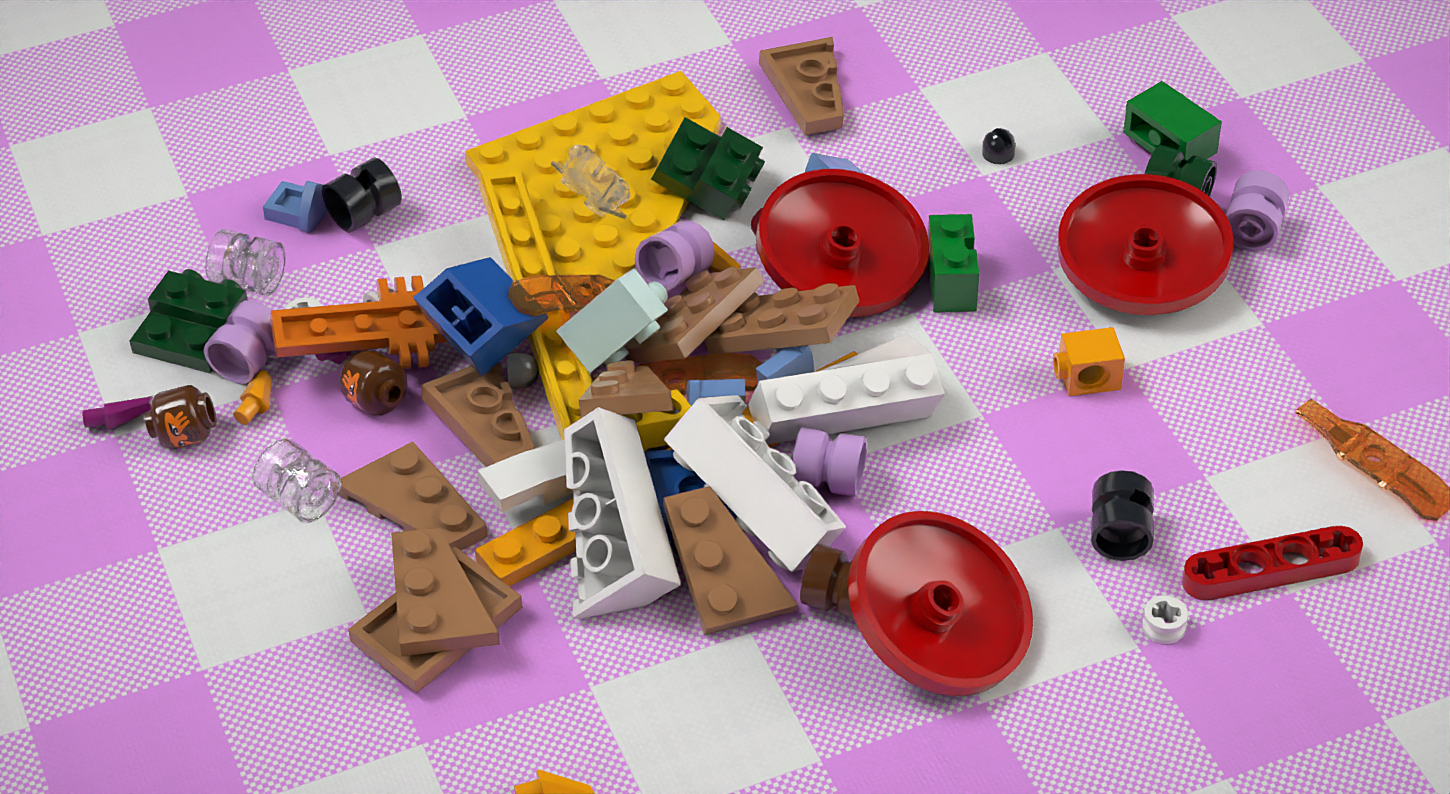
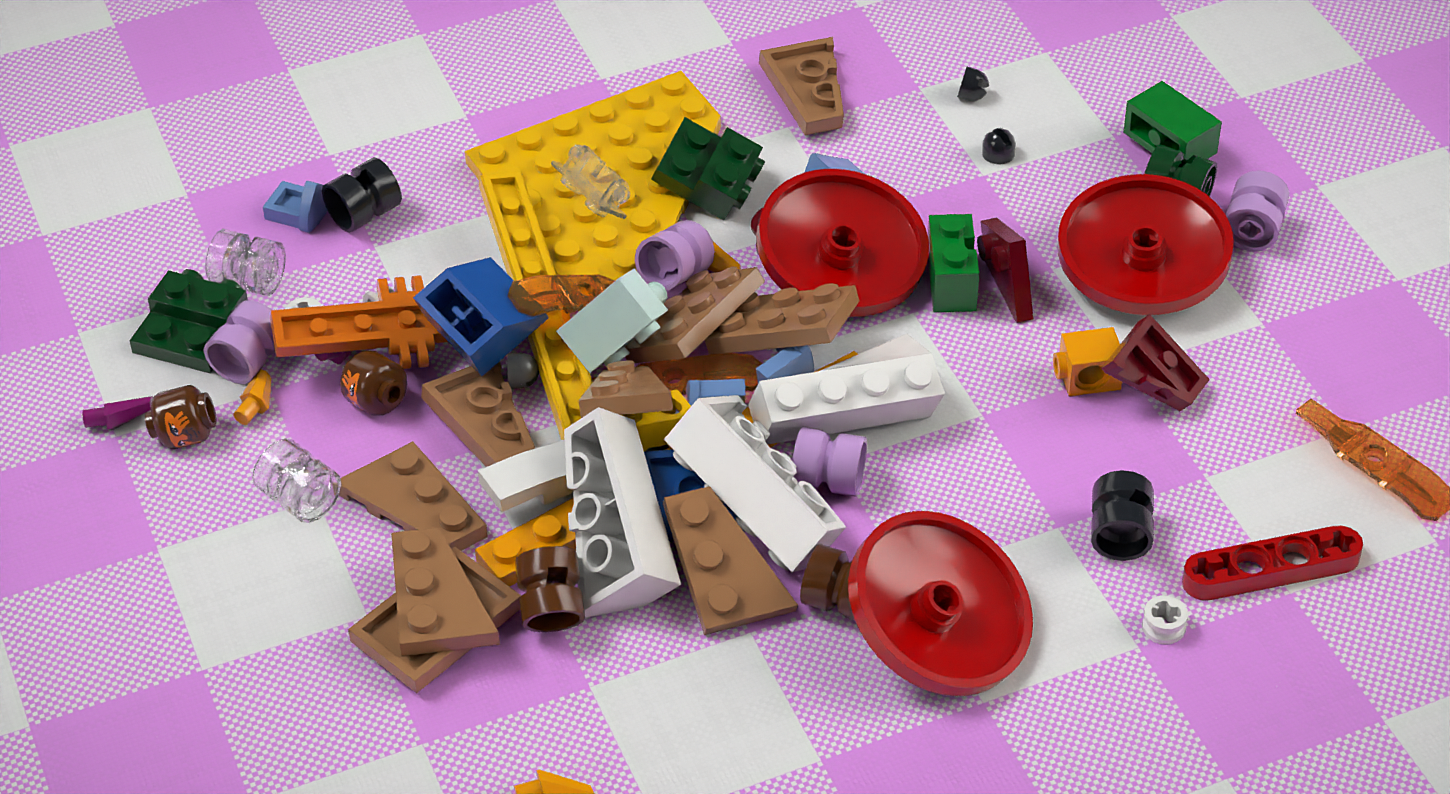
(549, 584): none -> reddish brown wheel
(973, 84): none -> black hinge
(1008, 264): none -> dark red wing
(1156, 365): none -> dark red wing

